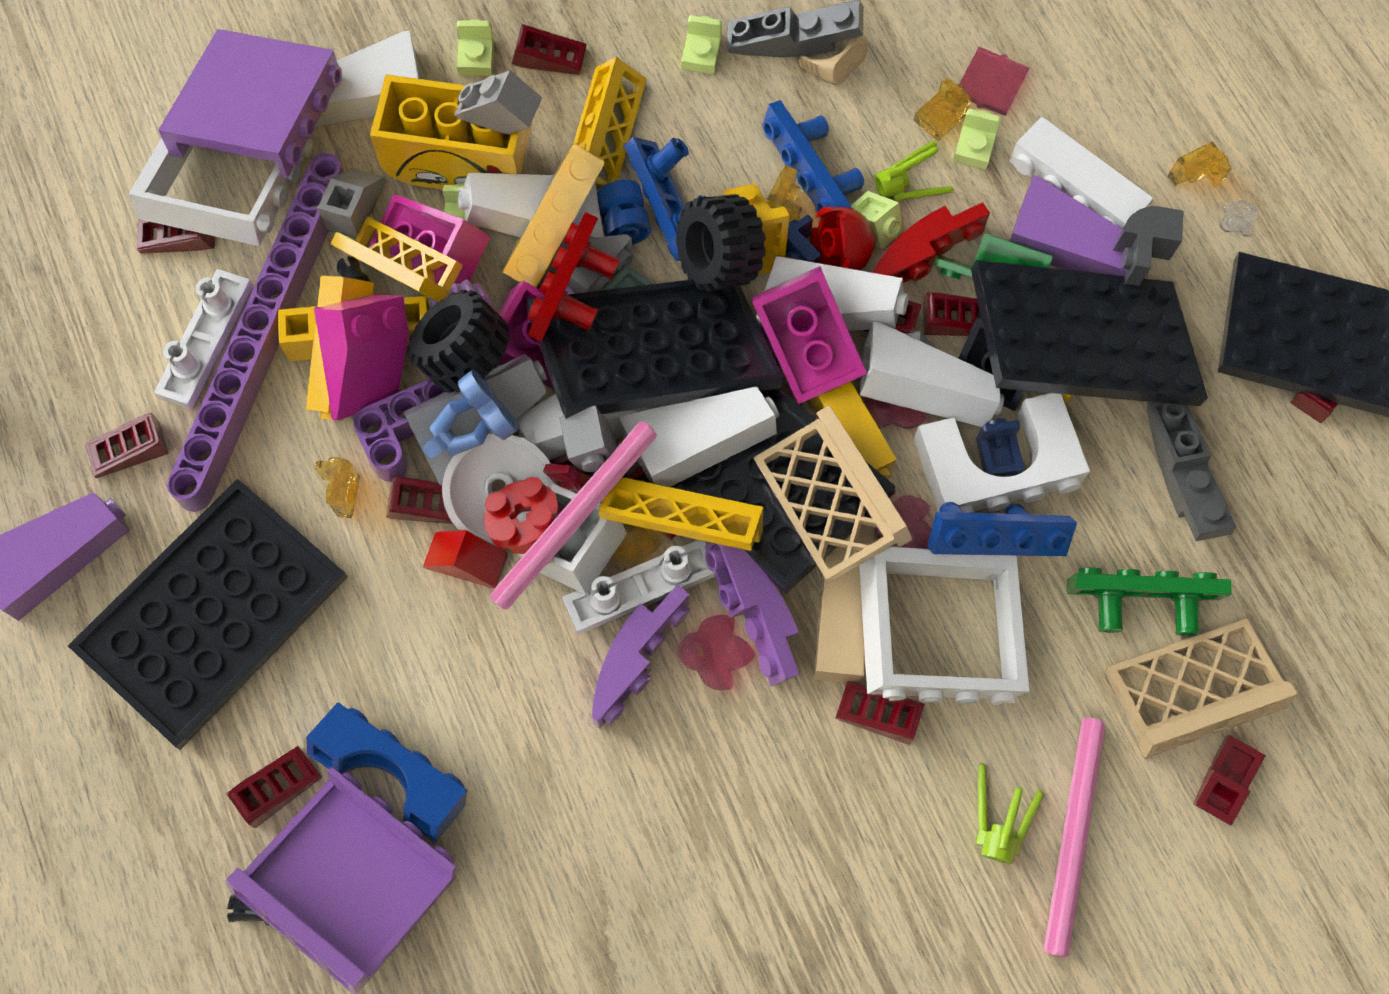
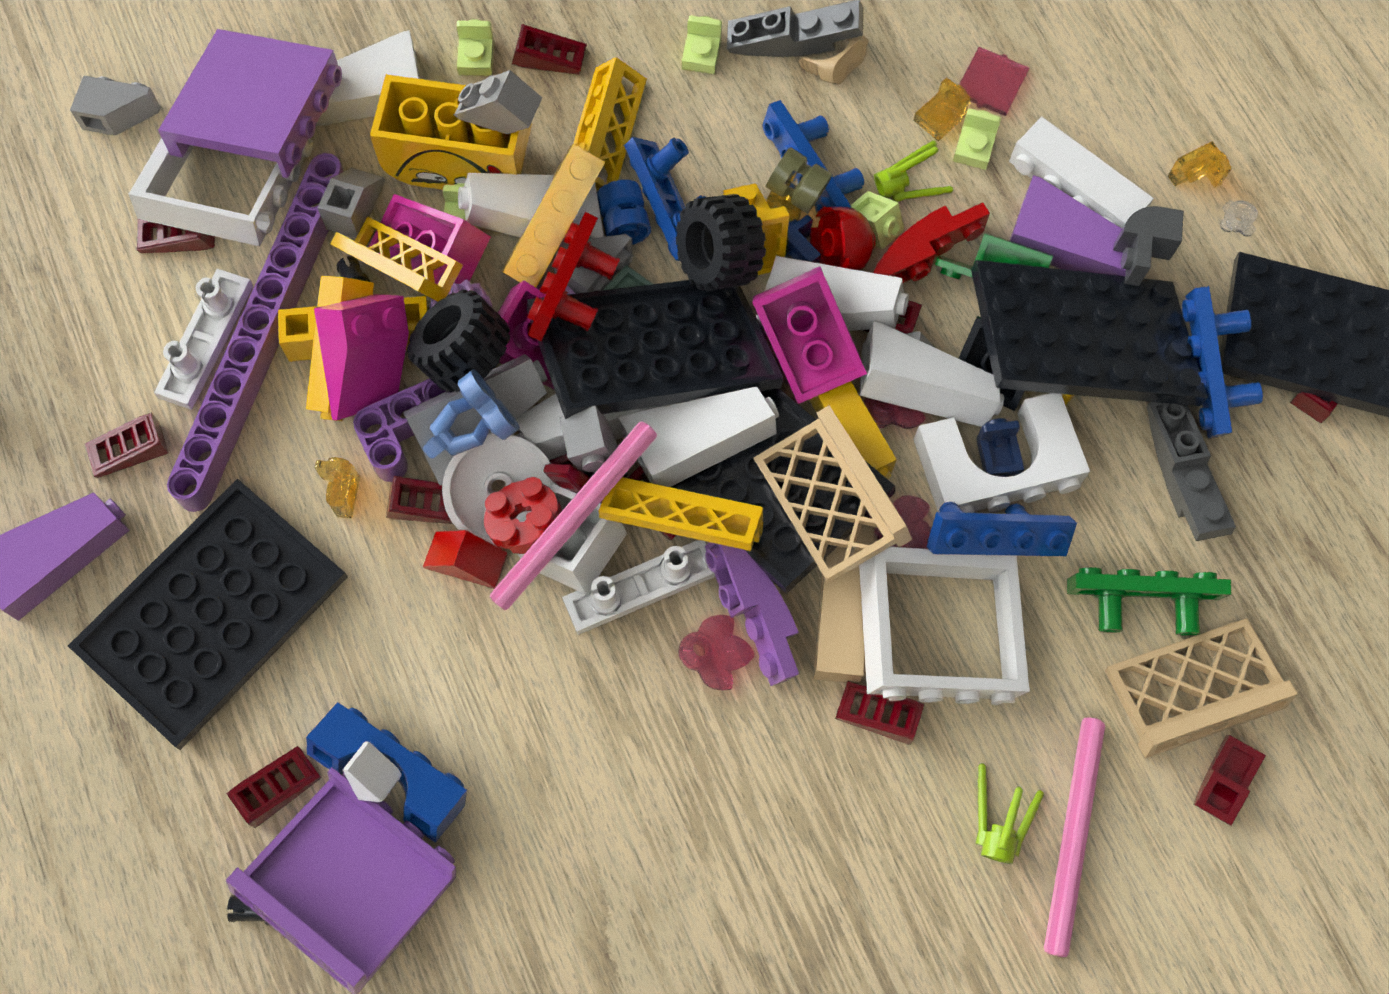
(112, 105): none -> light grey slope
(371, 774): none -> white slope
(625, 666): medium lavender slope -> none
(636, 546): clear yellow bracket -> none
(809, 187): none -> olive wheel
(946, 326): dark red slope -> none
(1205, 330): none -> blue plate

